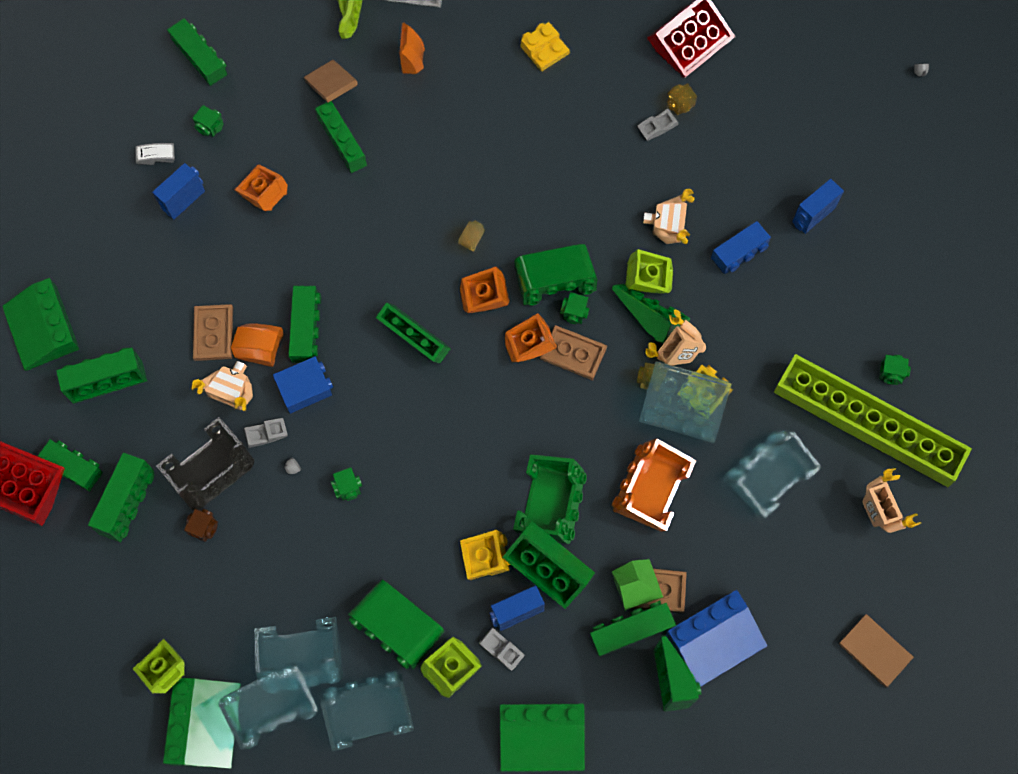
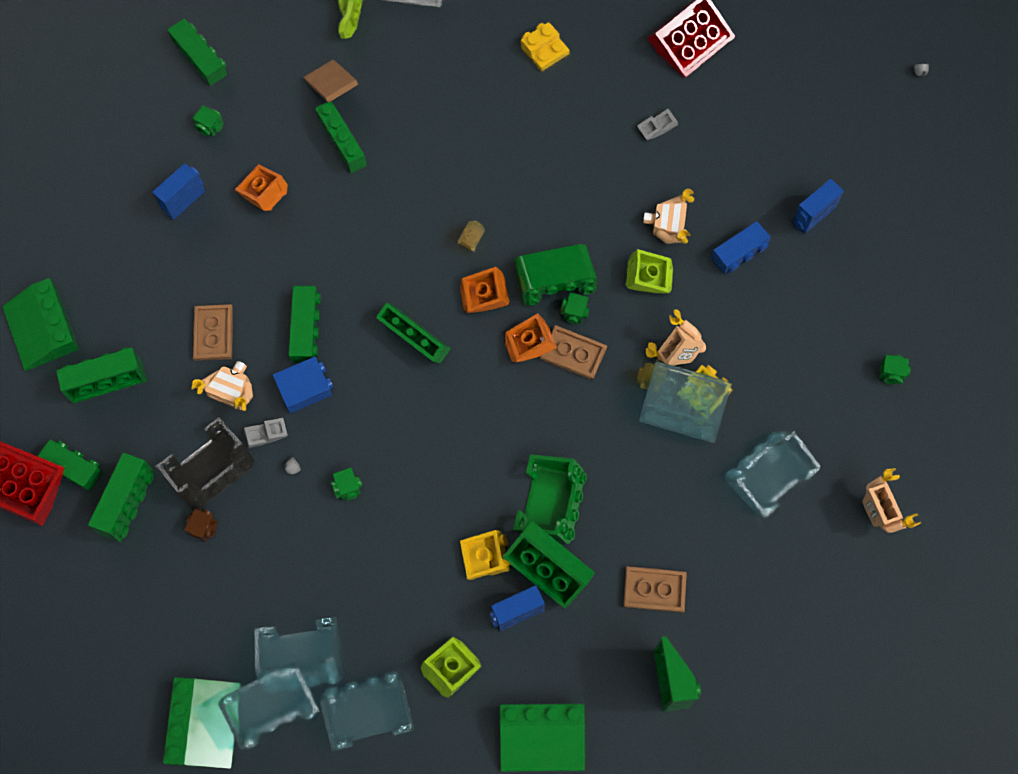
(155, 152): slope -> none
(160, 668): lime slope -> none
(257, 343): orange slope -> none
(396, 624): green windscreen -> none
(411, 51): orange slope -> none
(501, 649): light grey slope -> none
(632, 629): green brick -> none
(636, 583): bright green slope -> none
(648, 312): green wedge -> none
(652, 484): orange windscreen -> none
(681, 98): clear yellow brick -> none
(717, 638): slope -> none
(873, 421): lime brick -> none
(876, 650): medium nougat tile -> none

